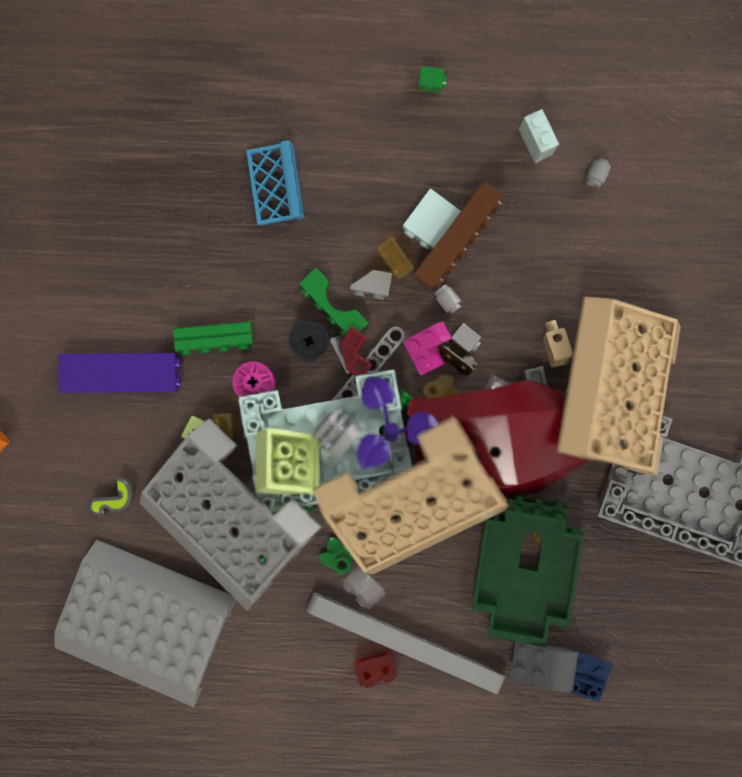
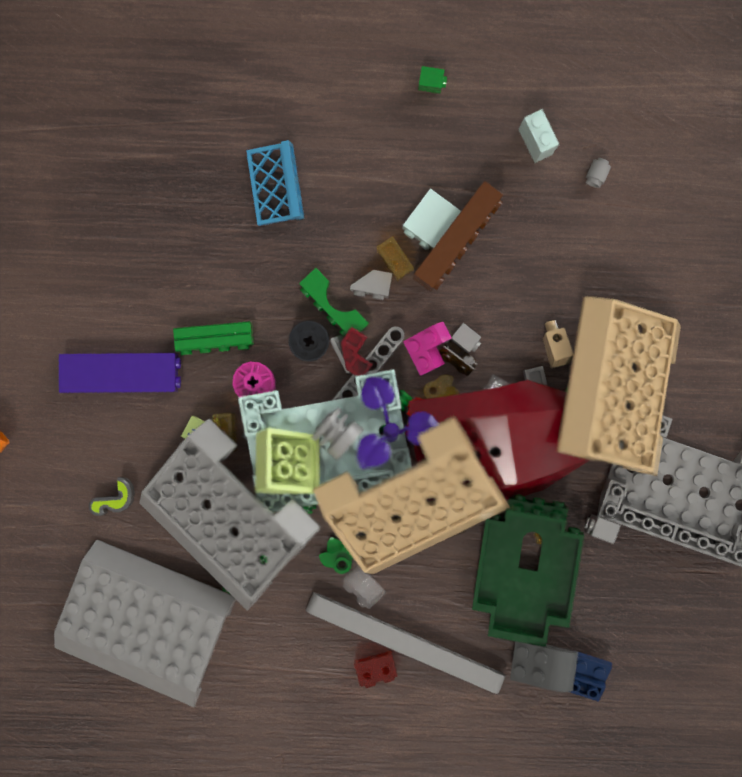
(448, 299): light grey brick -> none
(601, 528): none -> light grey brick

